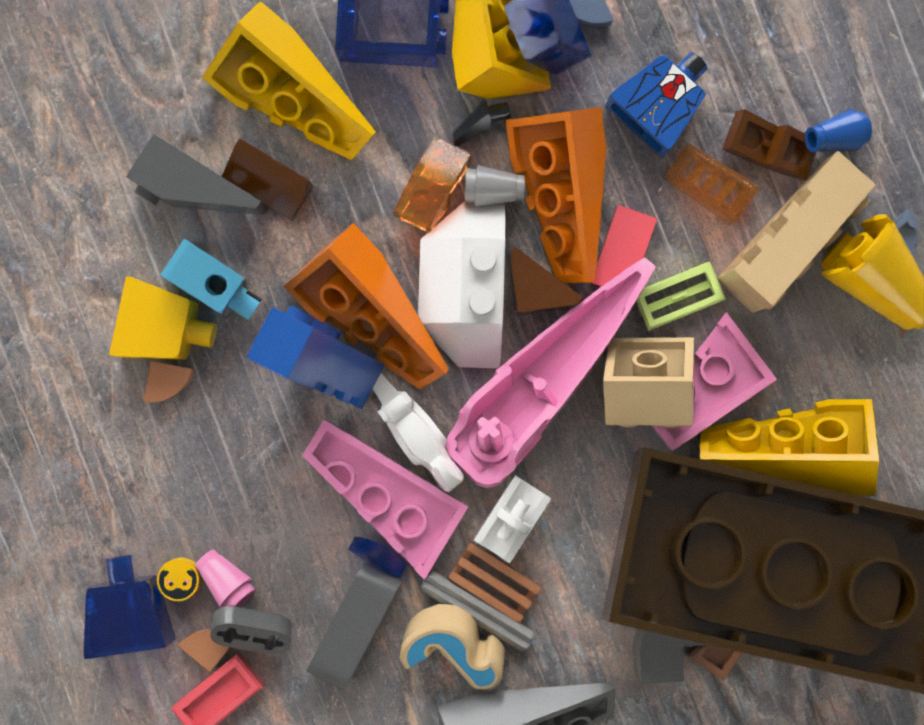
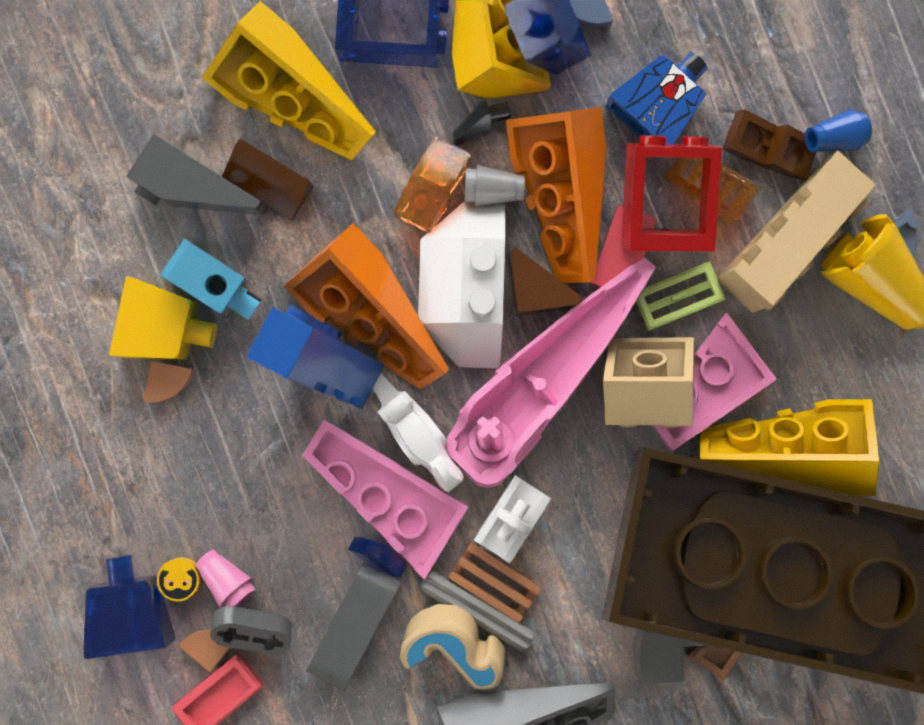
(665, 239): none -> red window

